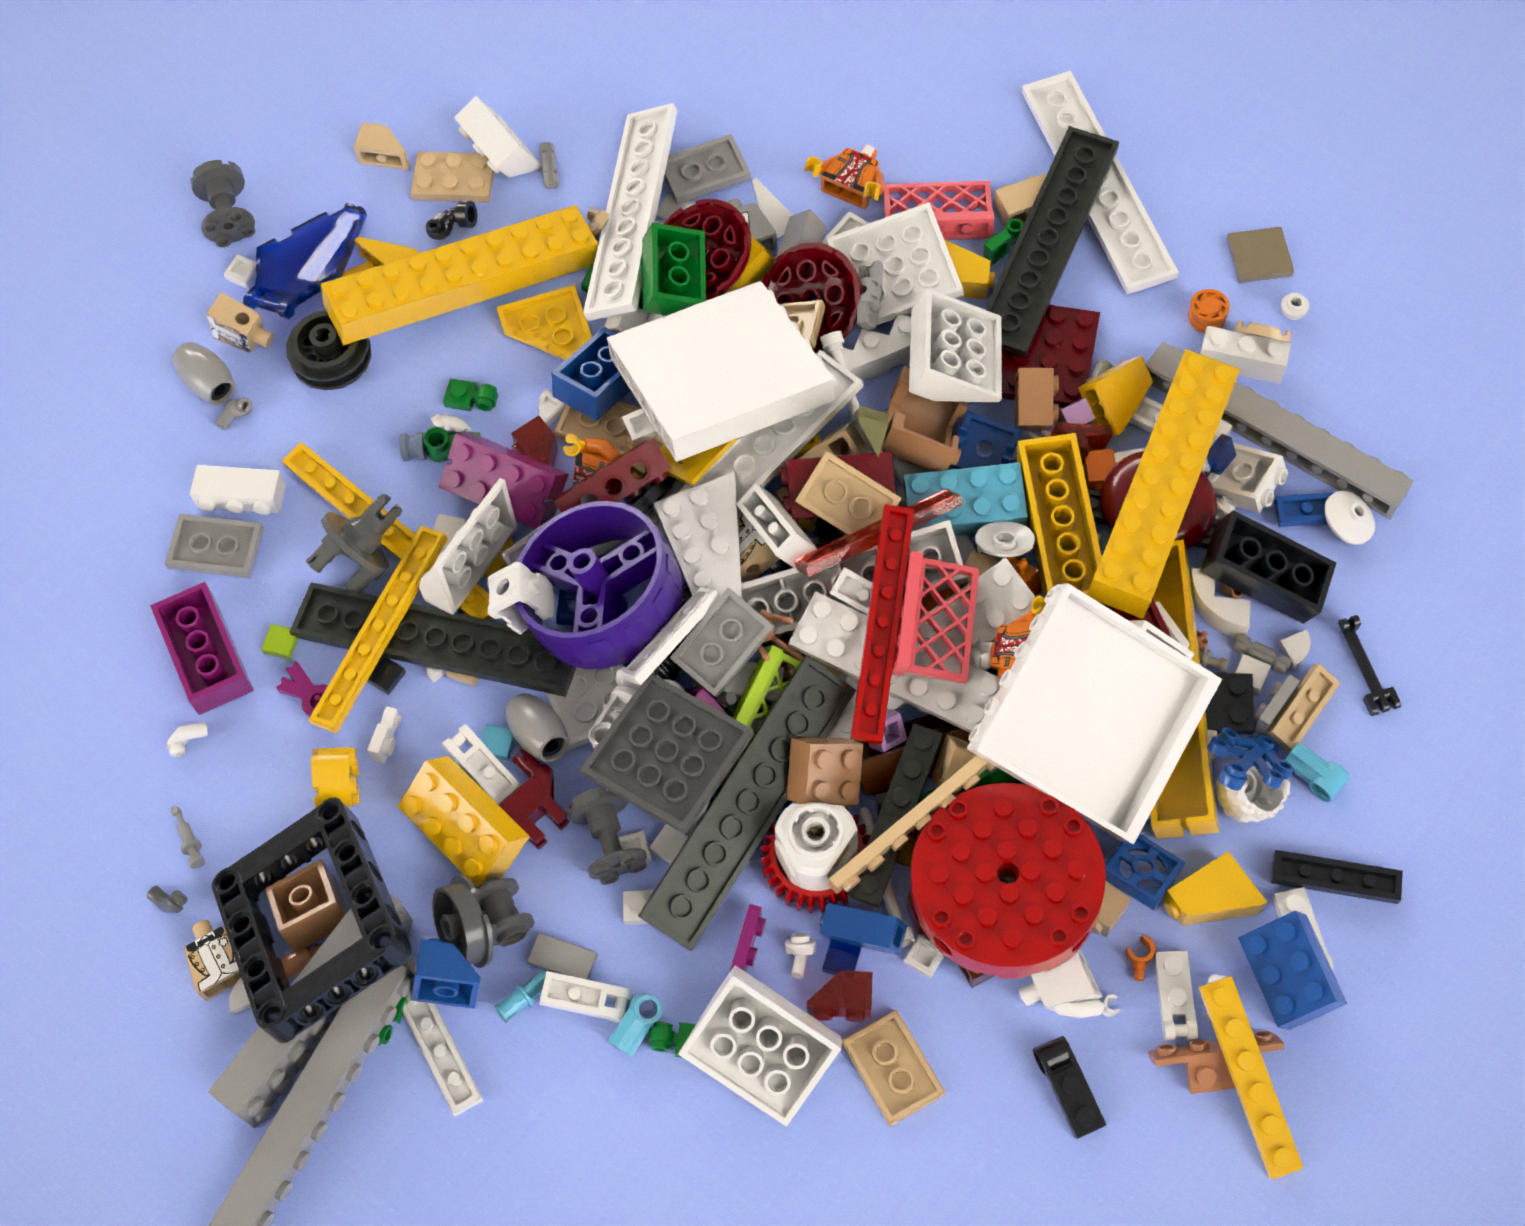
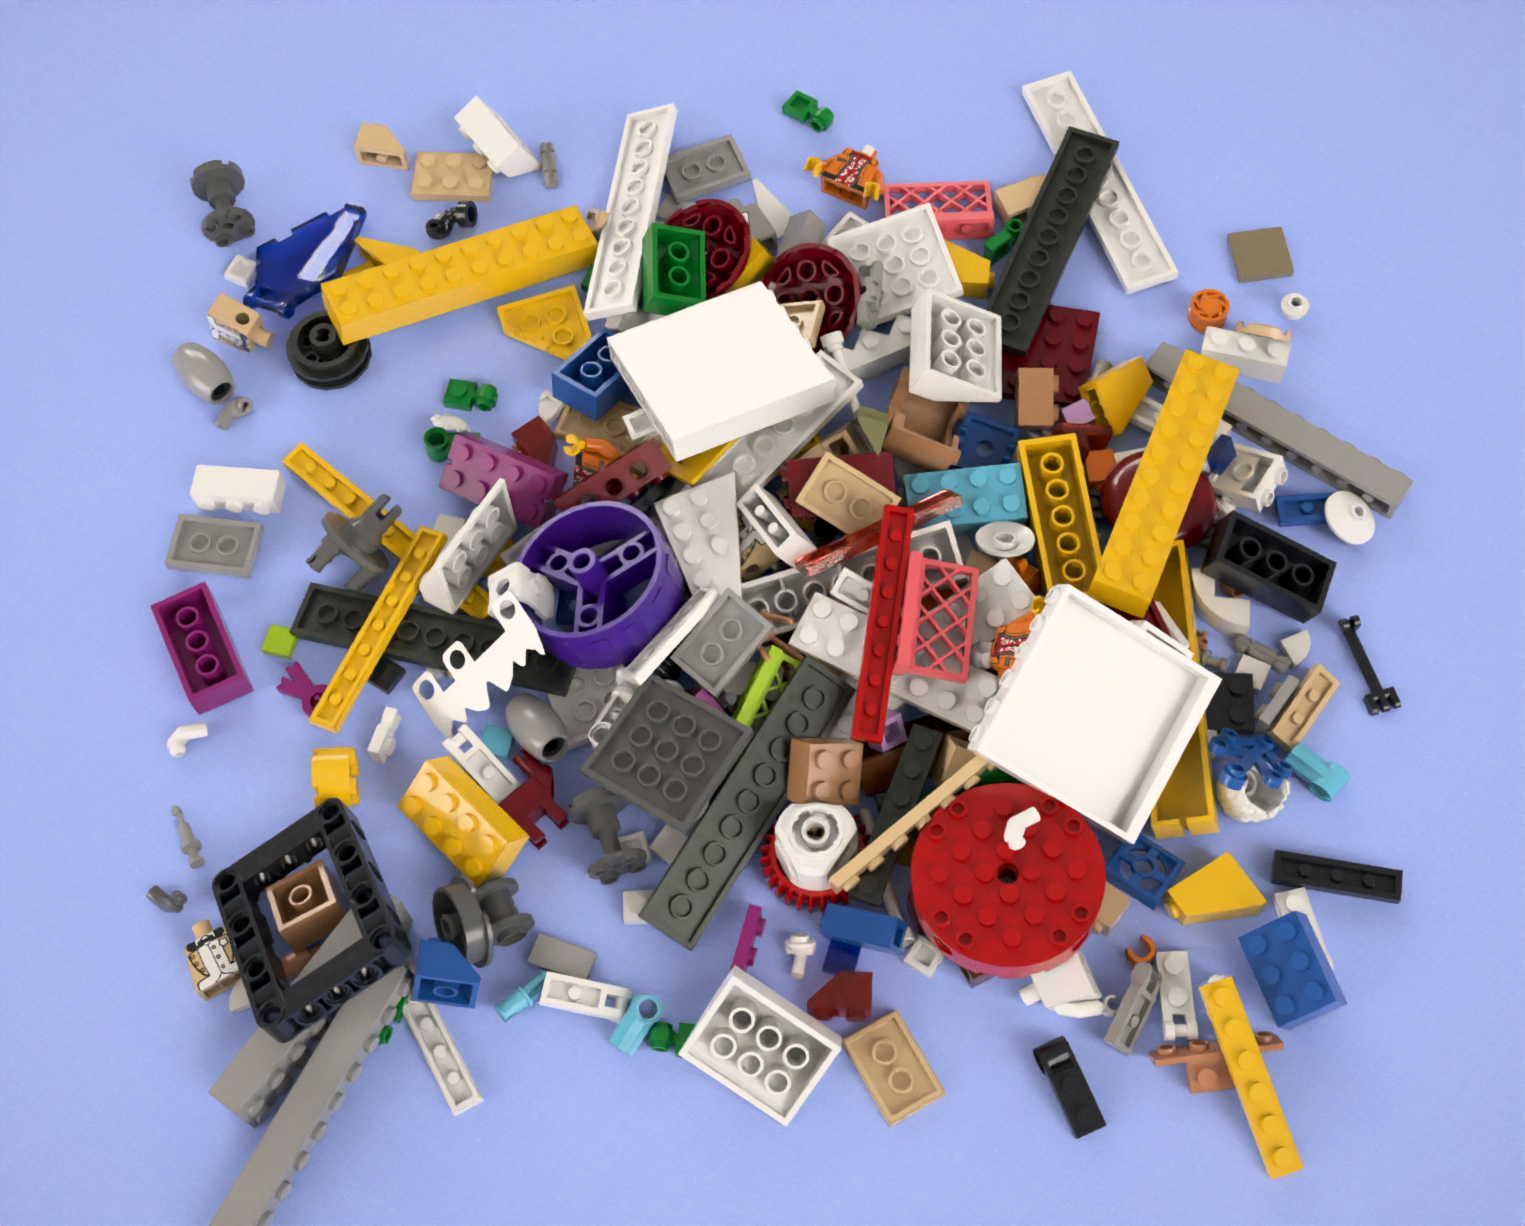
(412, 446): sand blue wheel -> none
(492, 666): none -> white piece
(803, 107): none -> green plate
(1016, 827): none -> white arm
(1134, 1008): none -> light grey hinge

